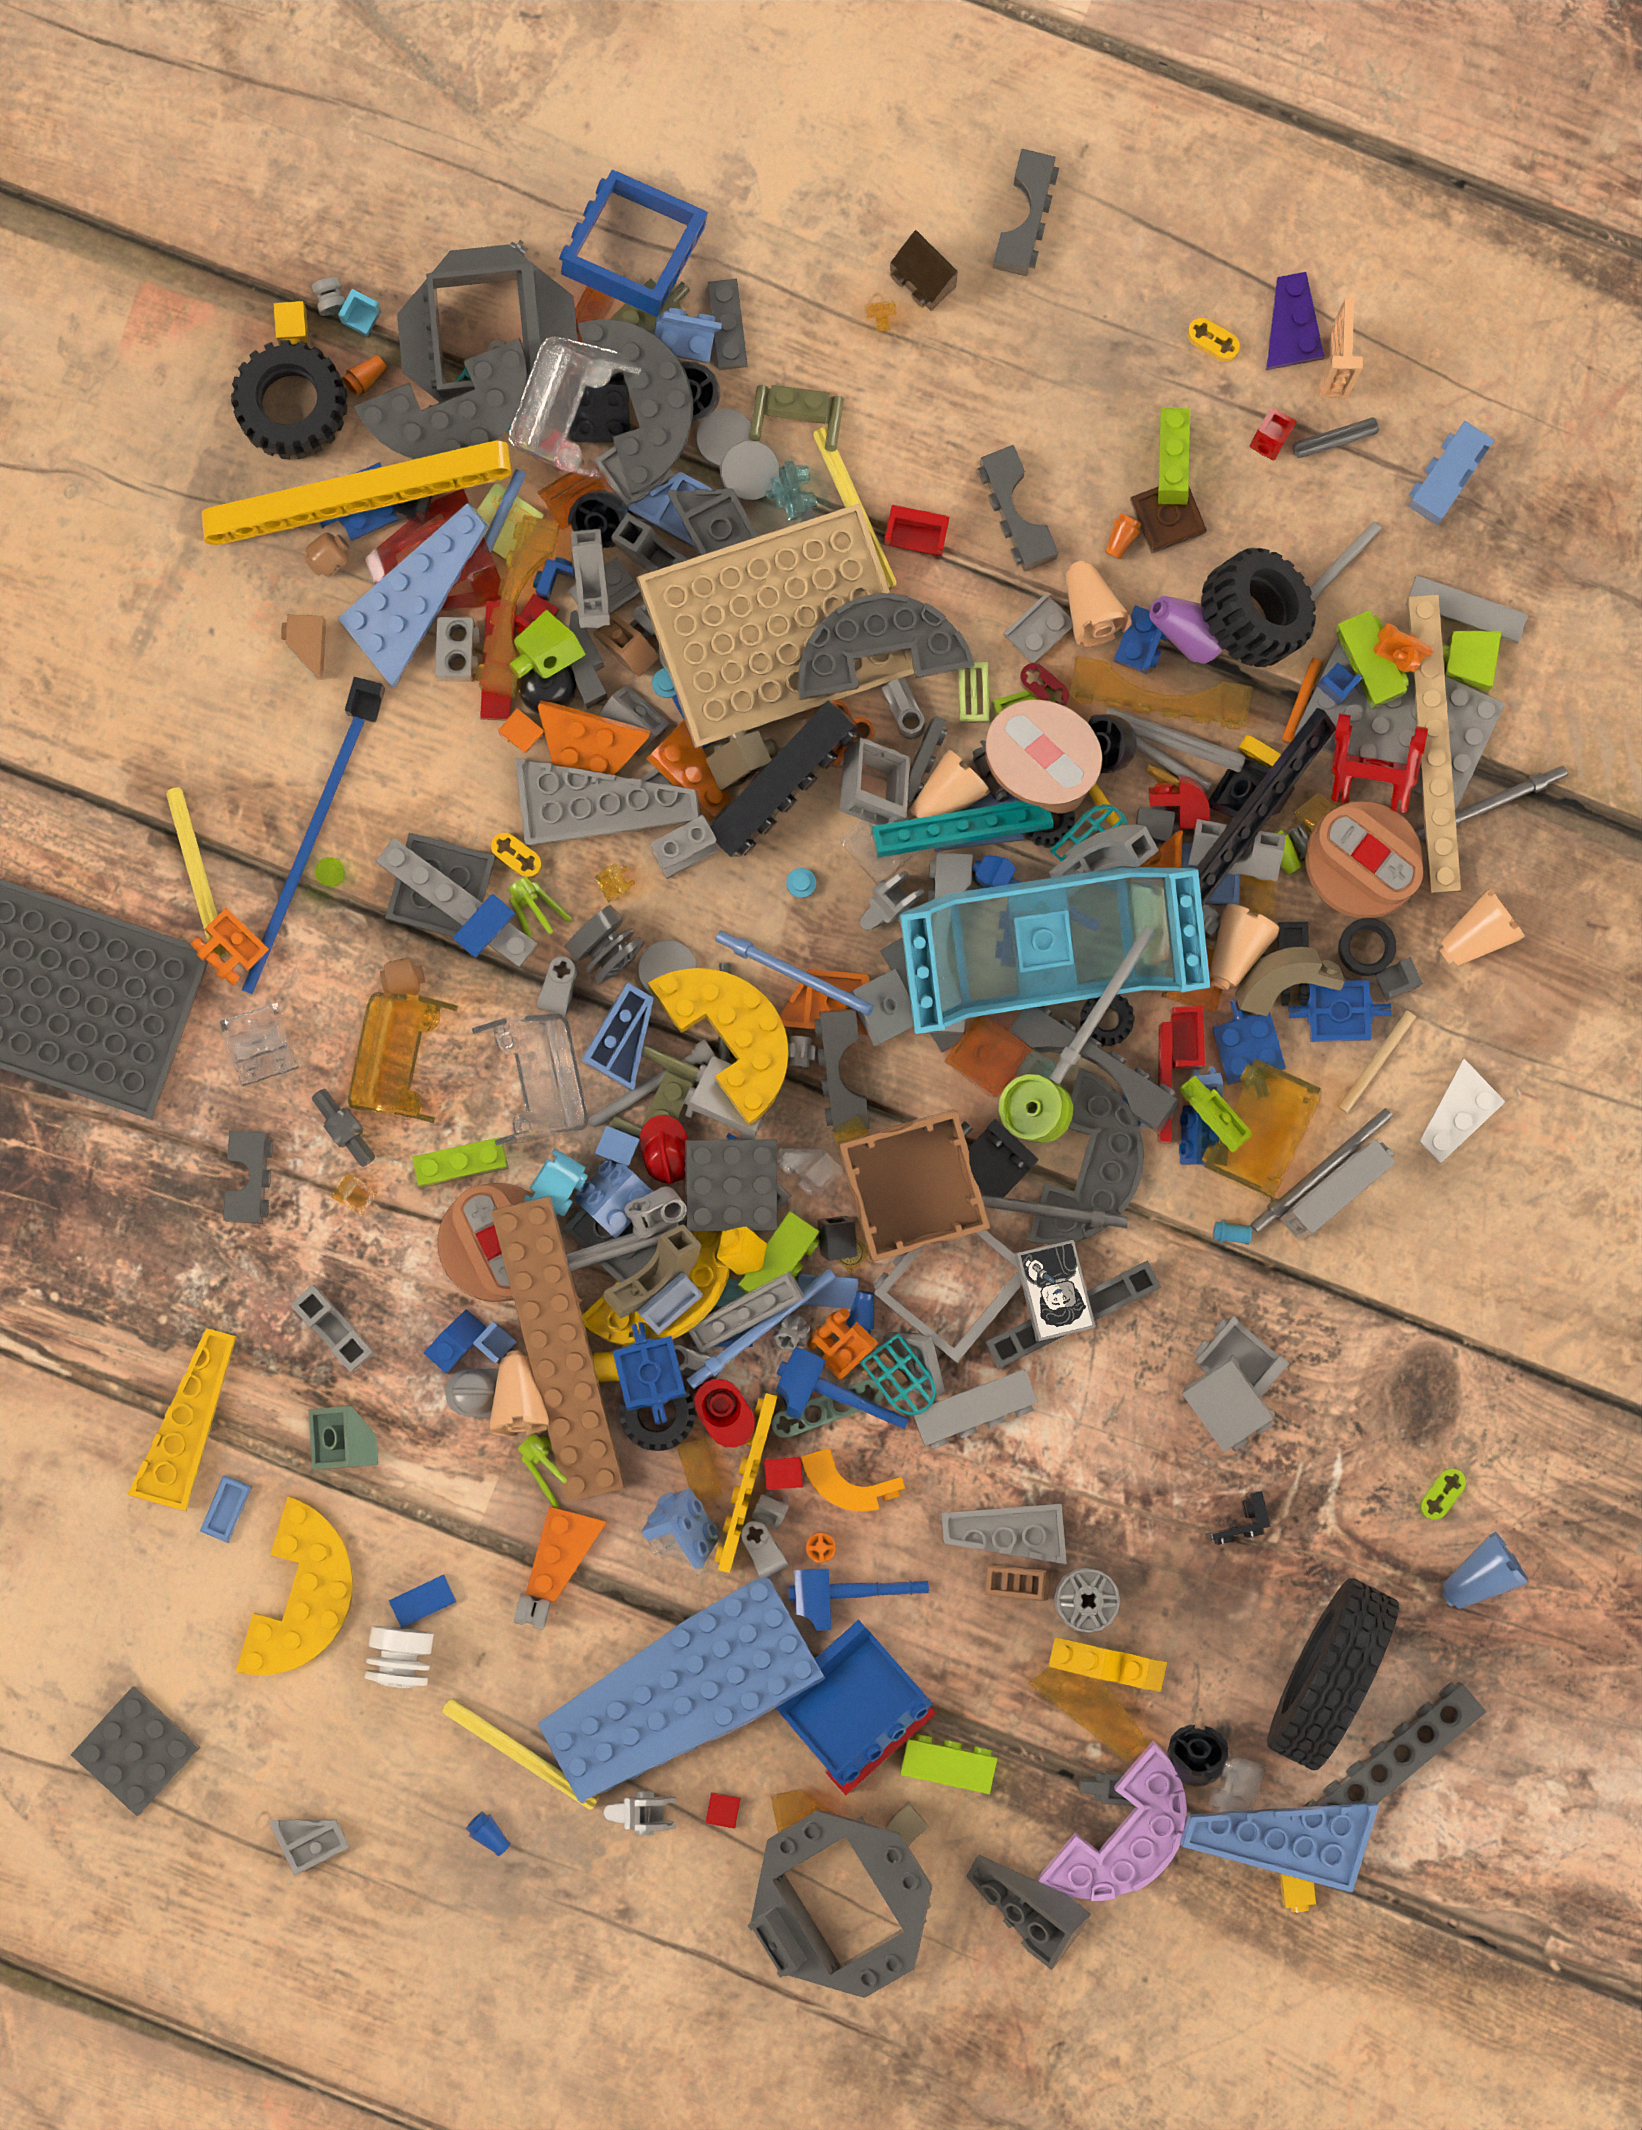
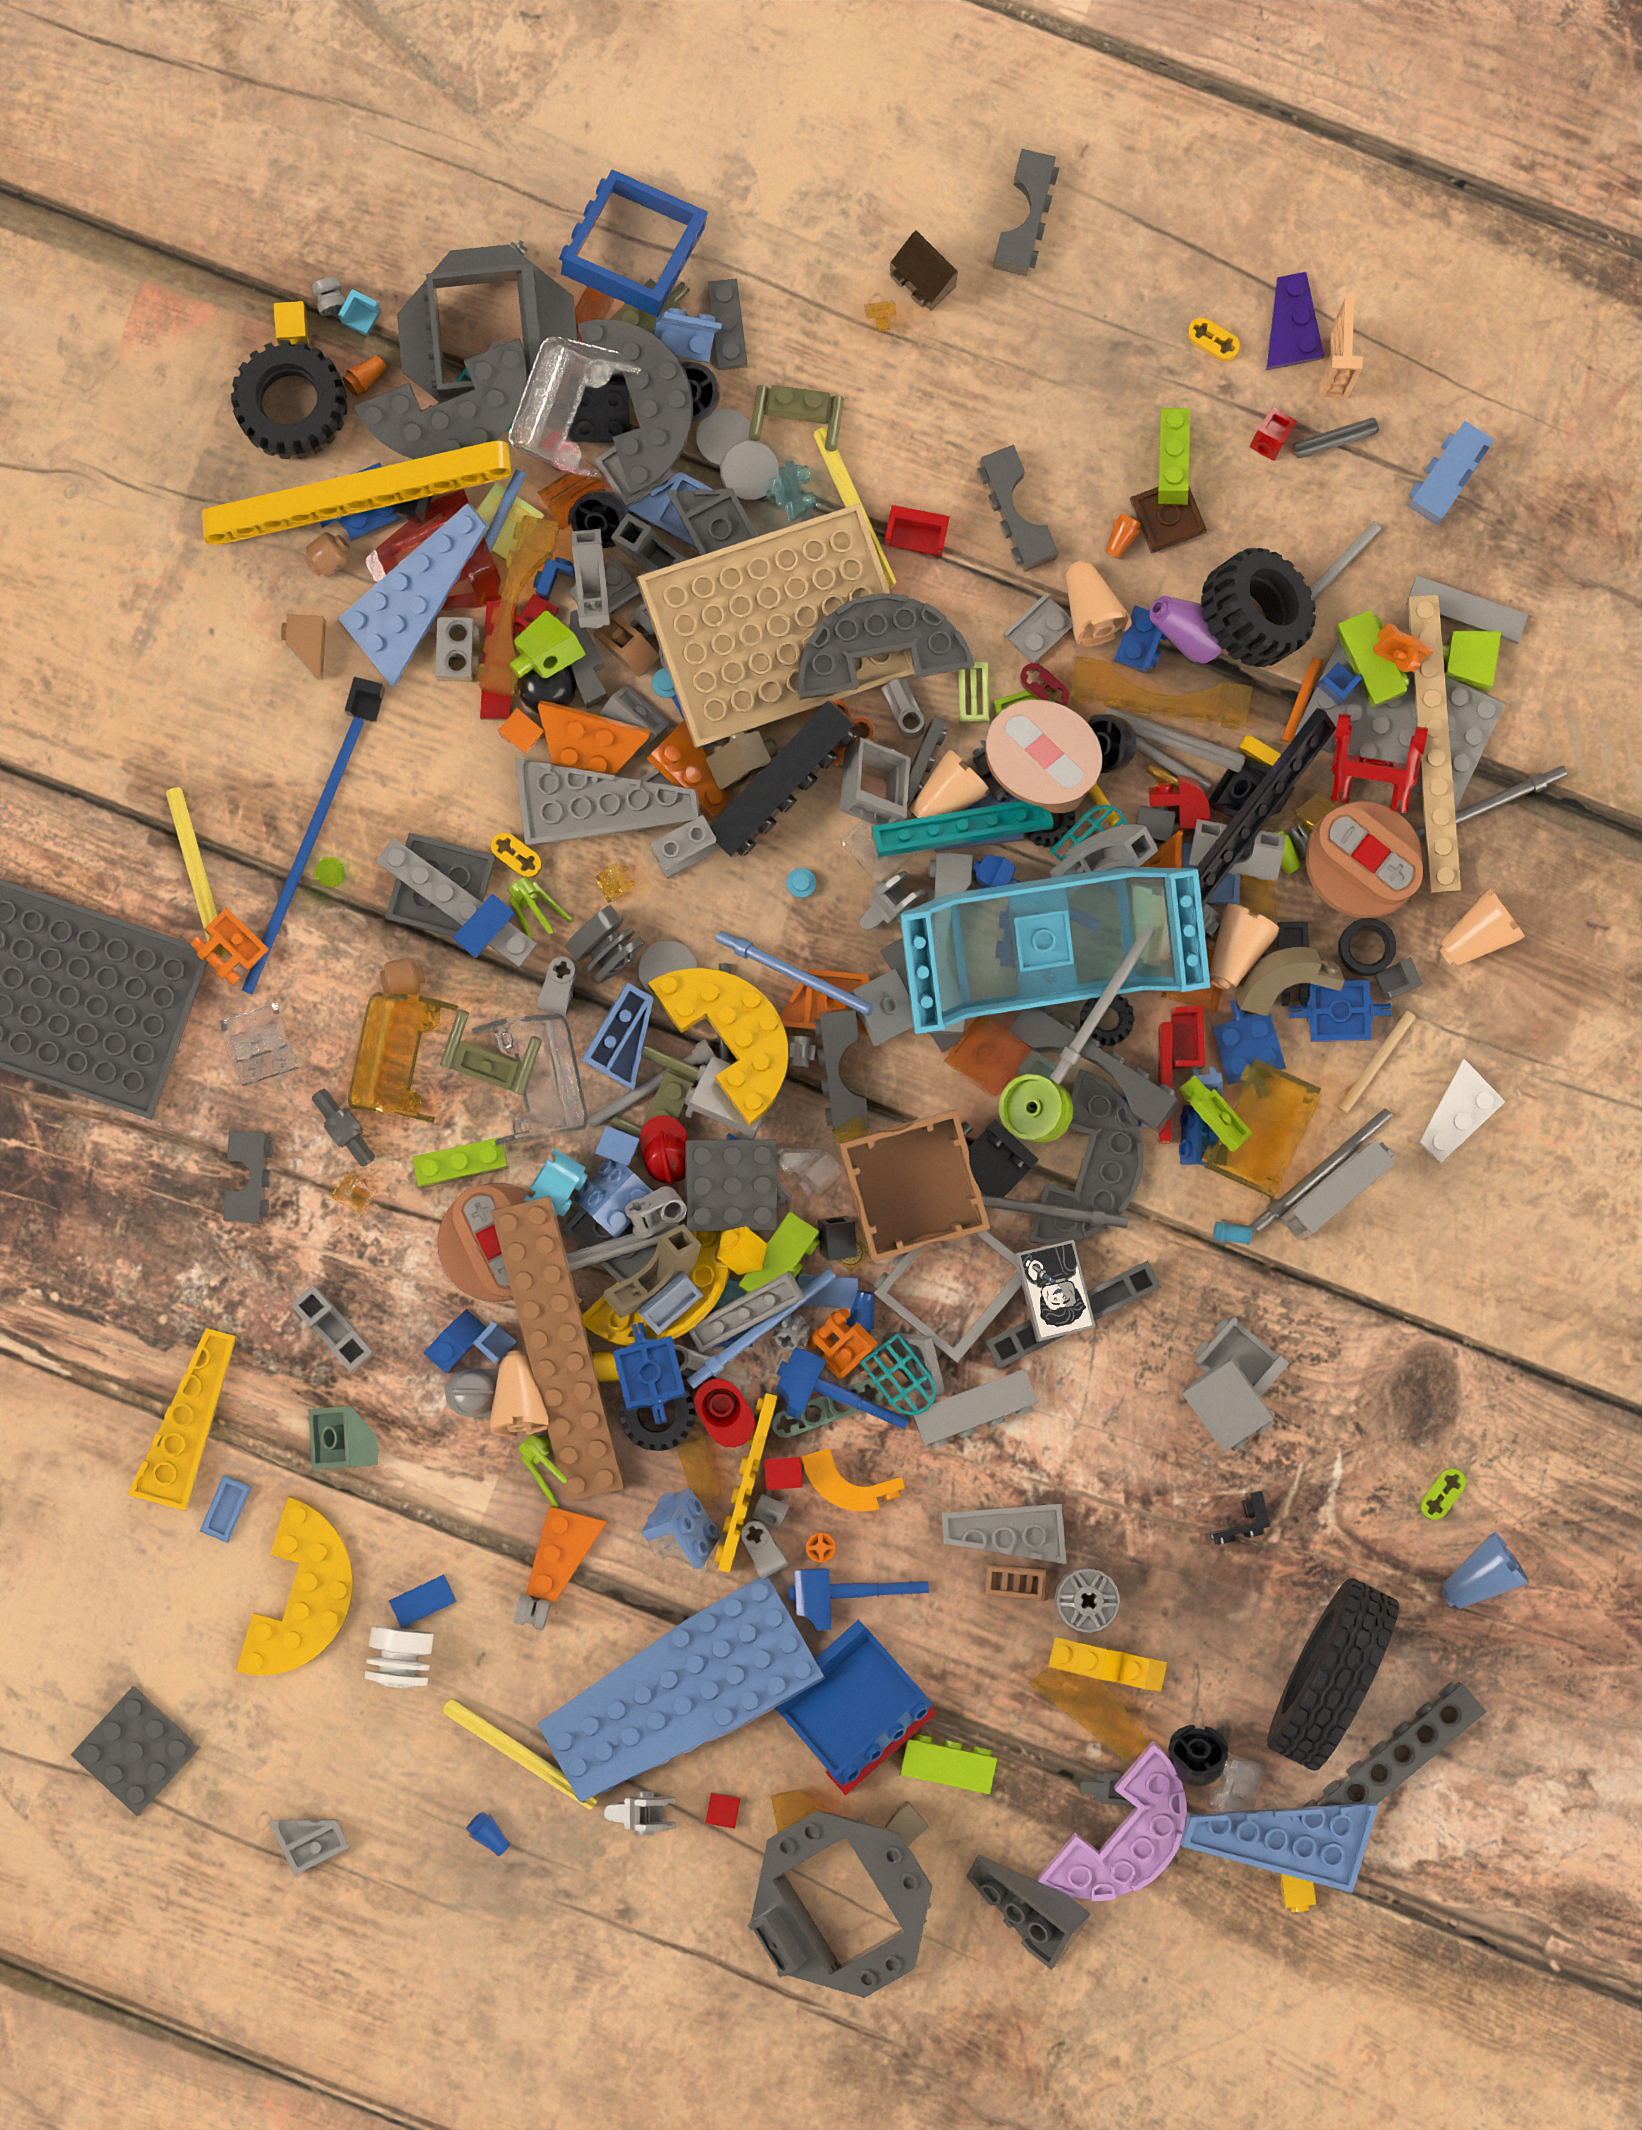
(486, 1063): none -> olive plate

